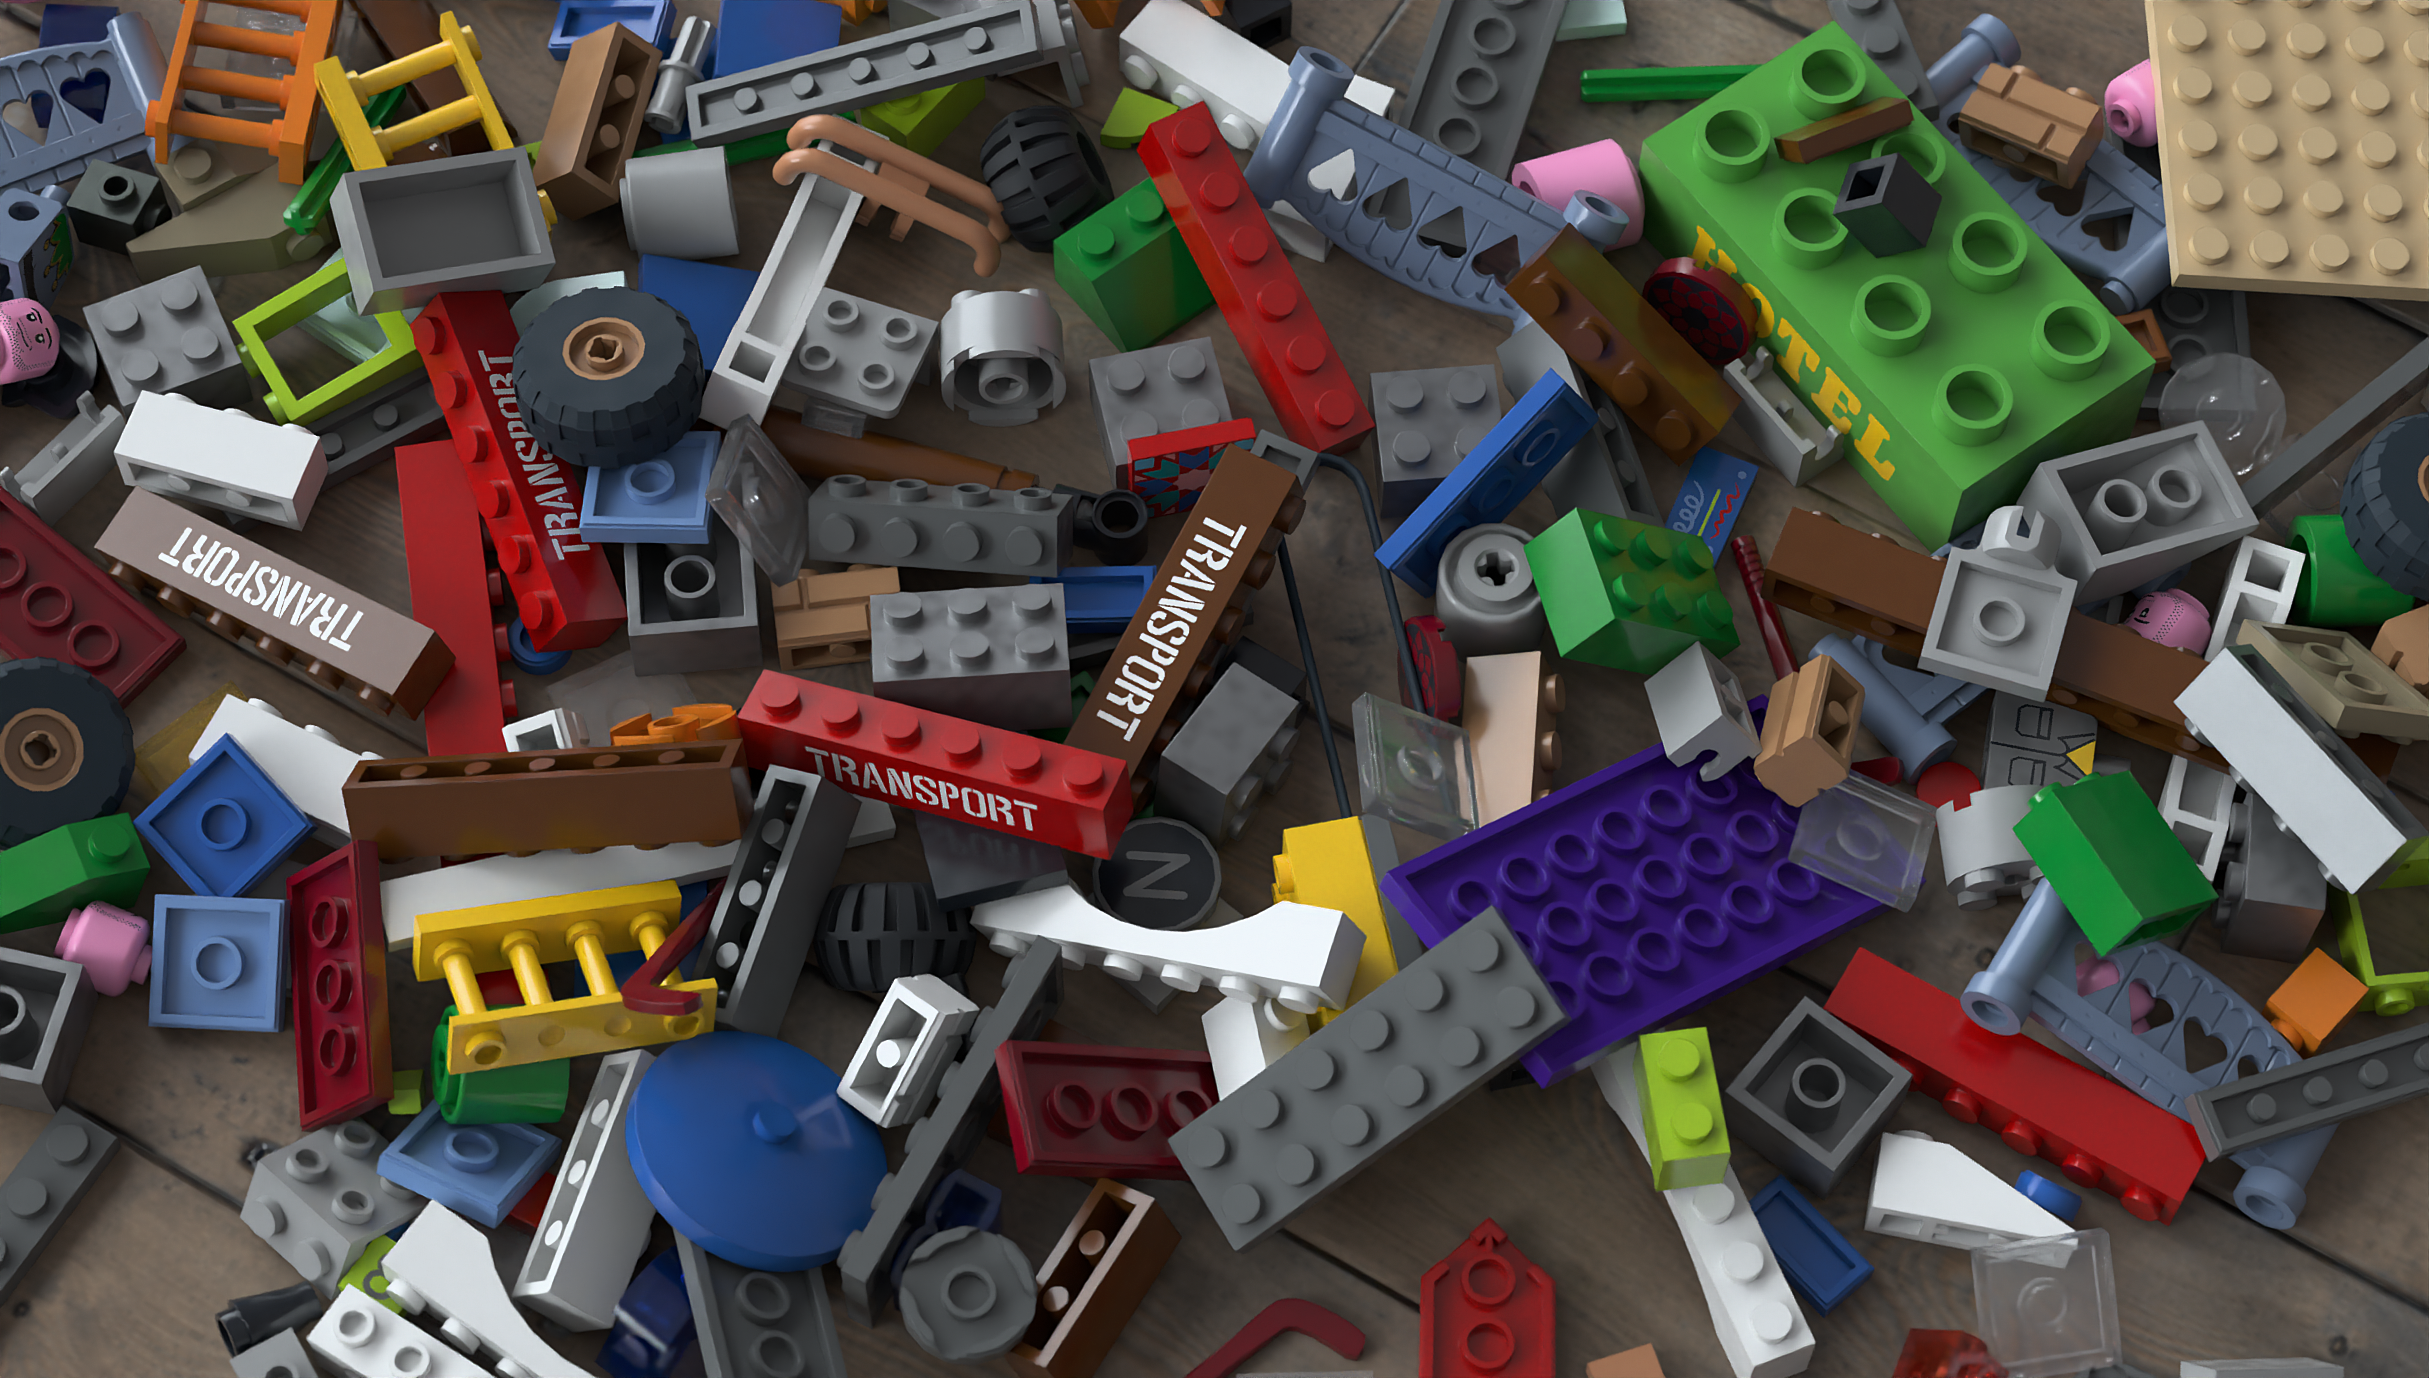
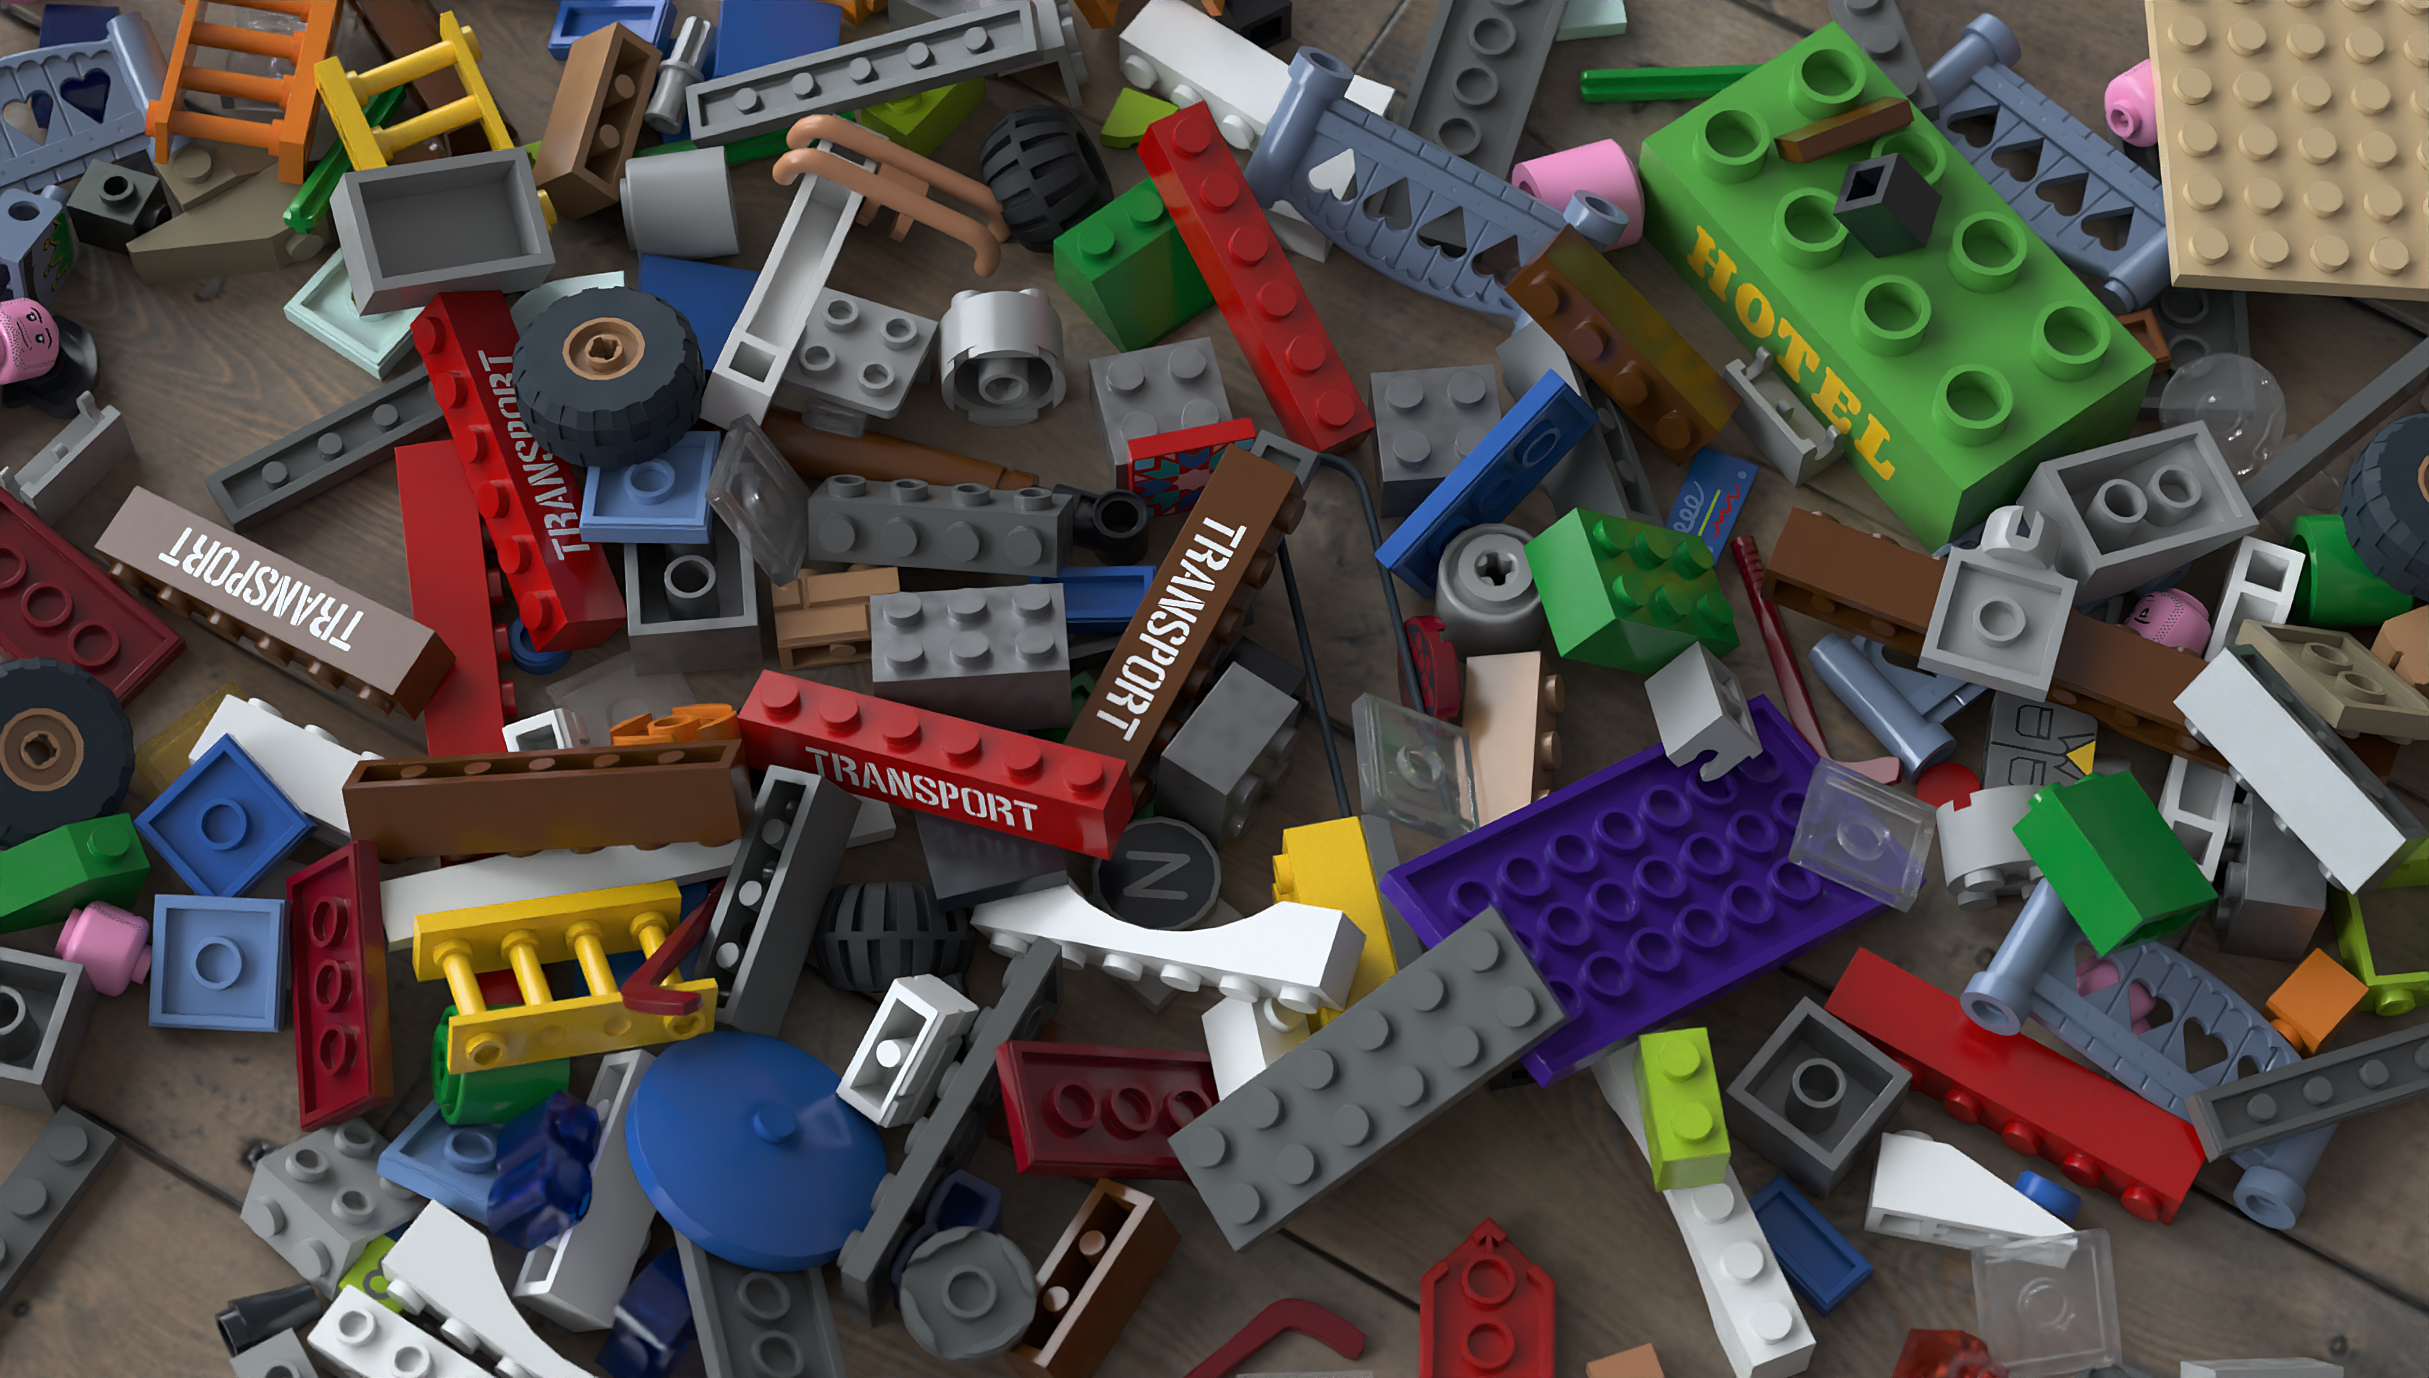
(169, 342): flat silver brick -> none
(222, 459): white brick -> none
(296, 305): lime window -> none
(408, 1092): lime tile -> none
(543, 1171): none -> clear blue brick
(1704, 308): dark red tile -> none
(1809, 731): medium nougat brick -> none
(2032, 124): medium nougat brick -> none

